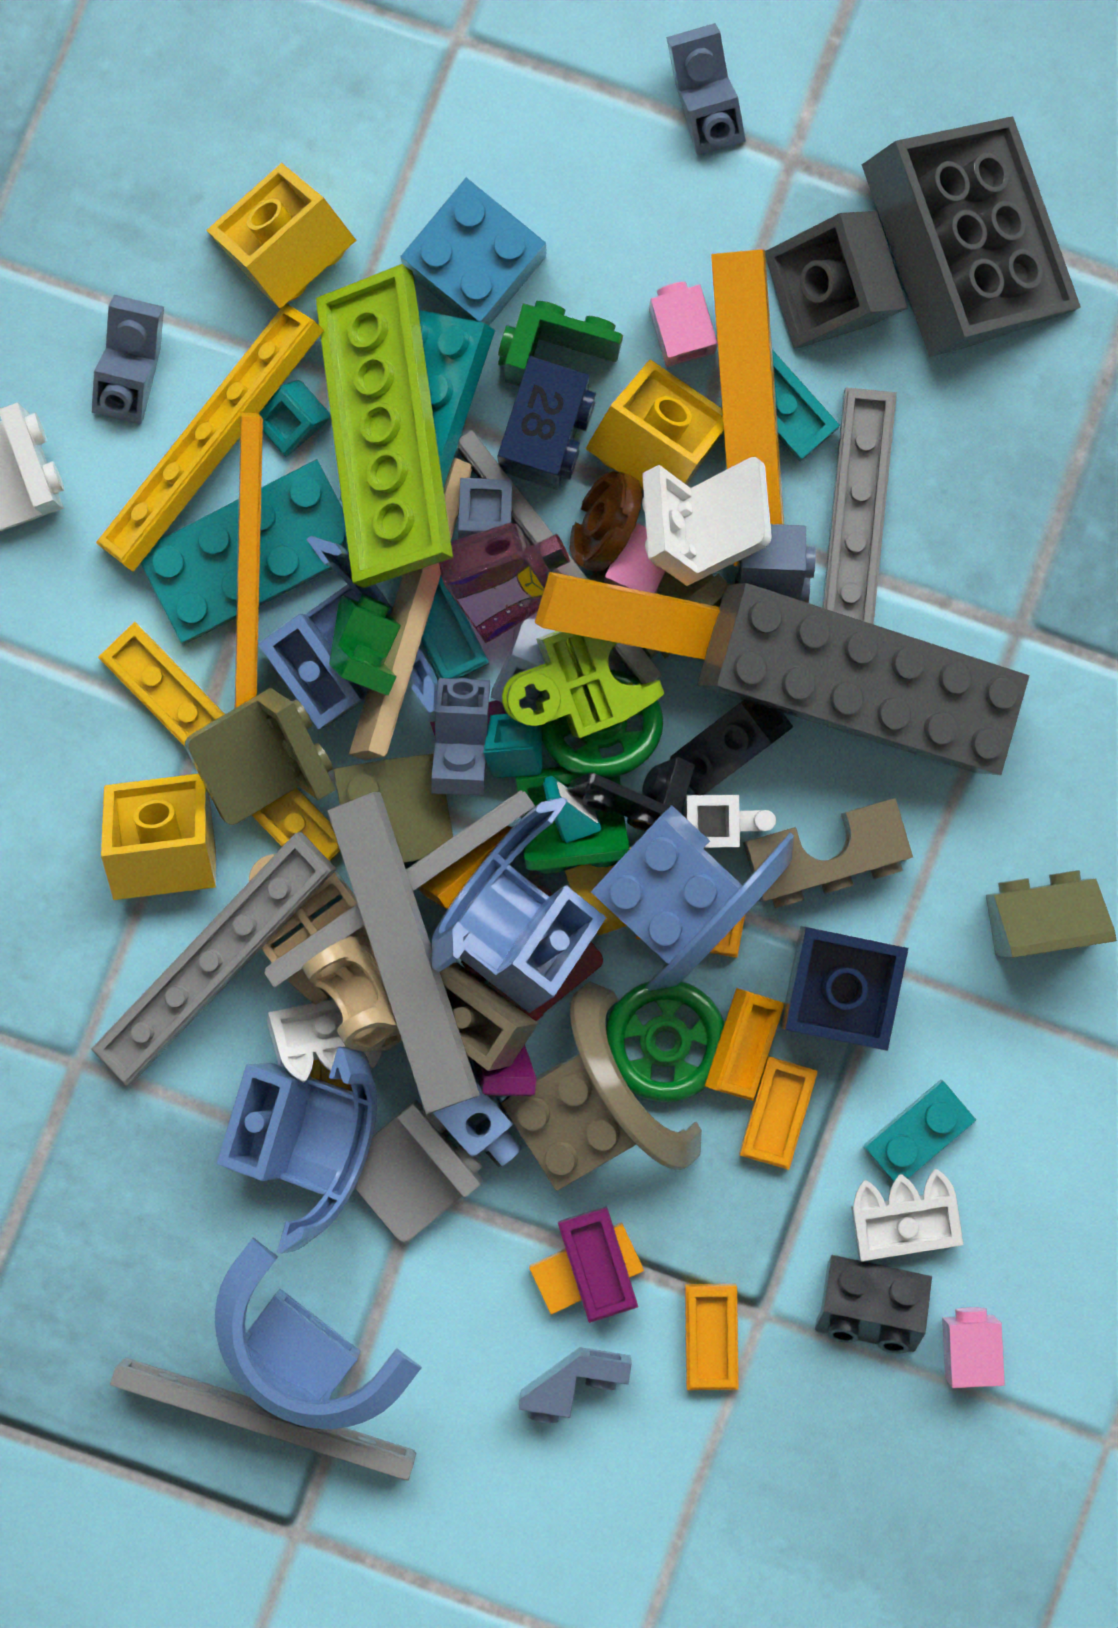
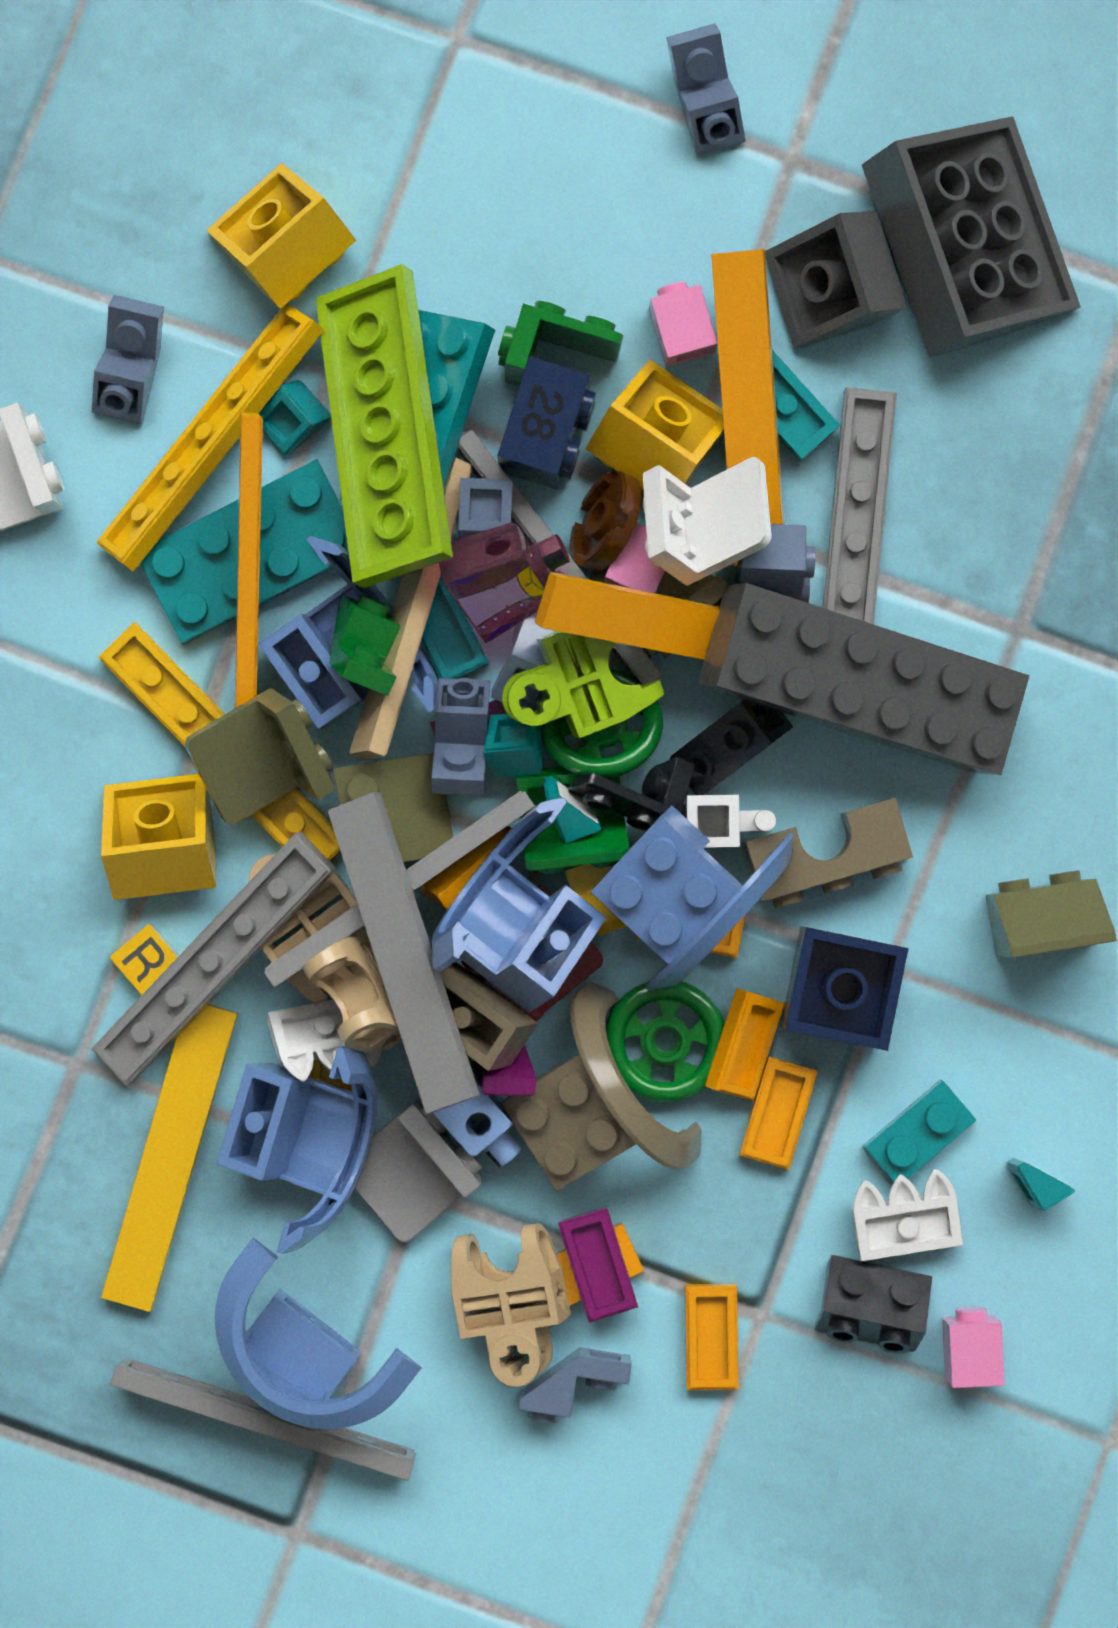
(144, 958): none -> yellow tile
(169, 1159): none -> yellow tile
(474, 254): dark azure brick -> none
(510, 1306): none -> tan piece
(1038, 1187): none -> teal slope

